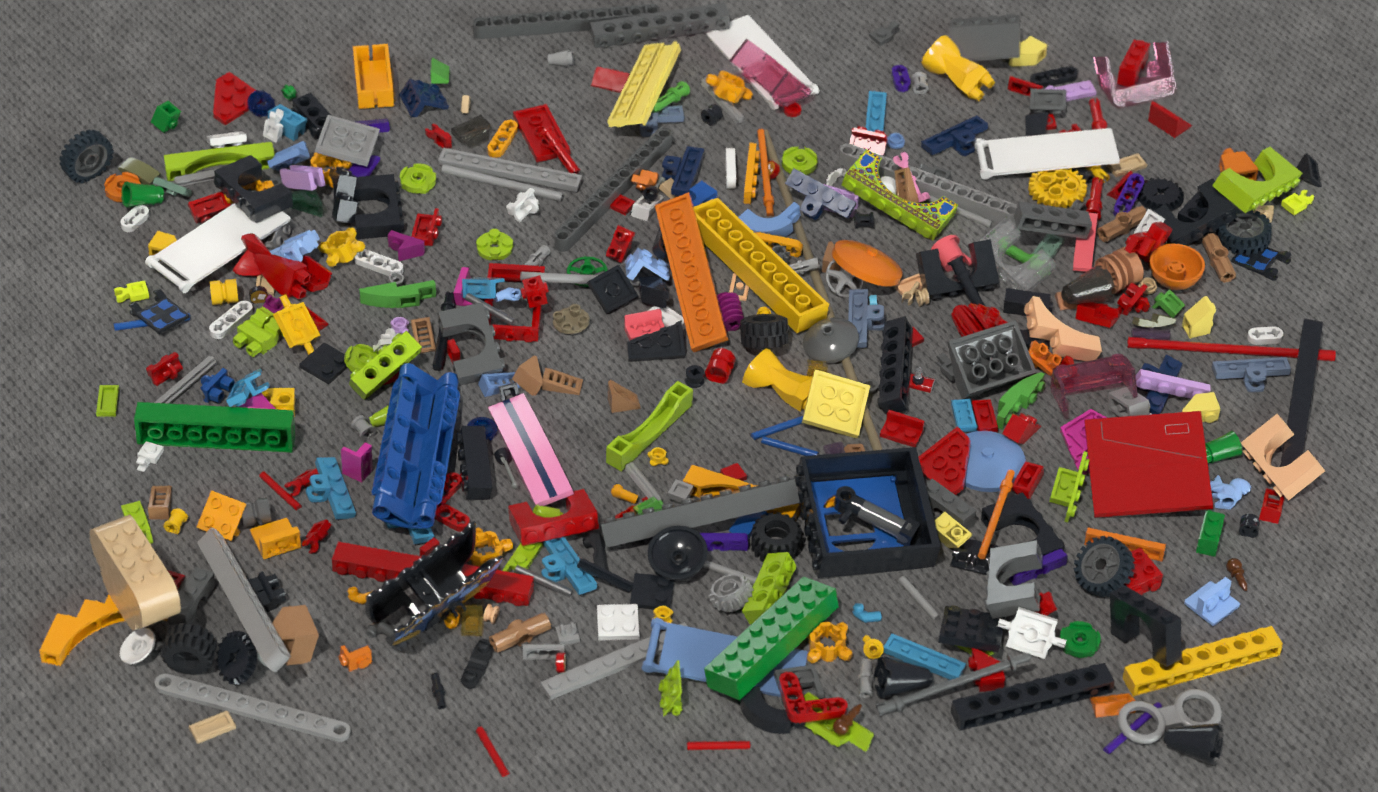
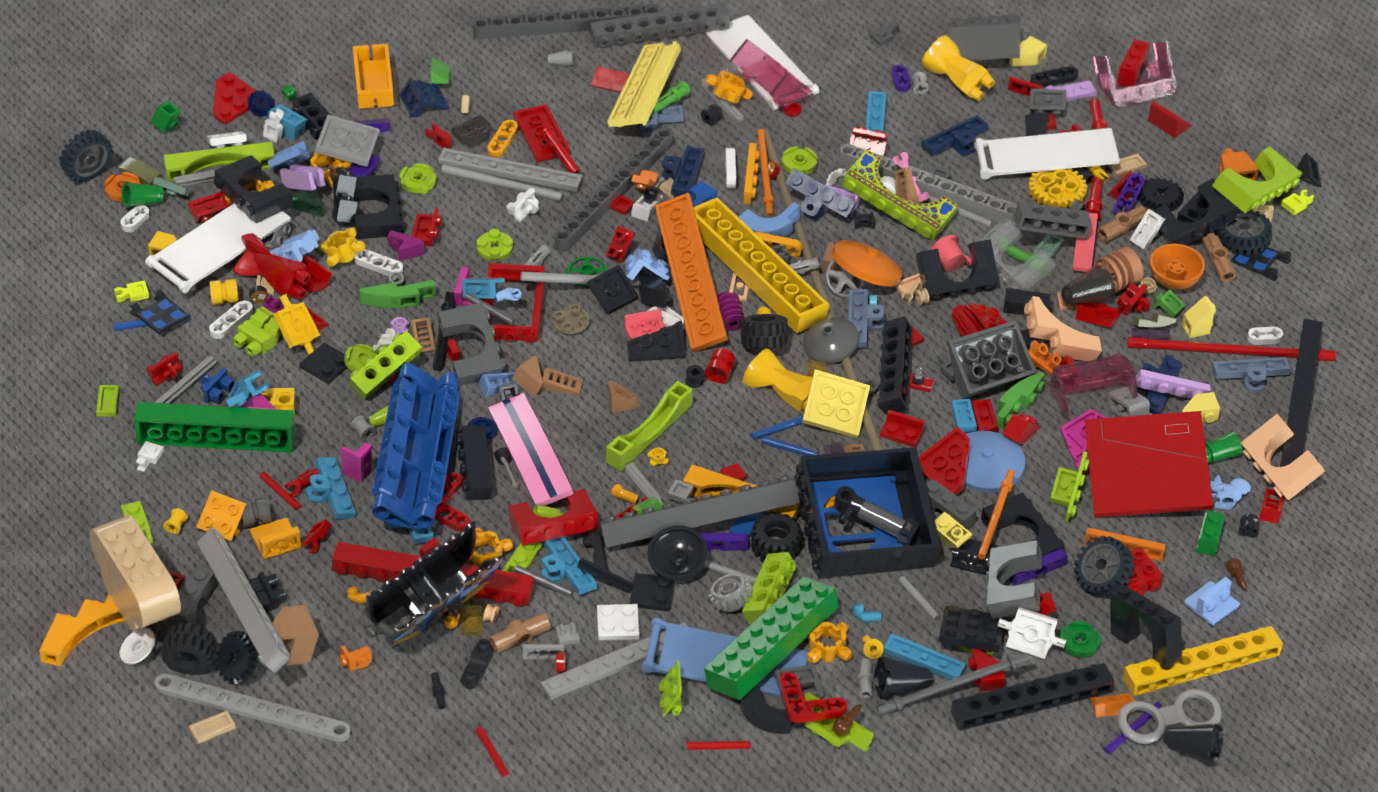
(160, 508): medium nougat slope -> none
(534, 291): red brick -> none
(663, 611): yellow plate -> none
(895, 141): medium blue plate -> none
(963, 275): black pin -> none
(1028, 479): red slope -> none
(1148, 241): red plate -> none

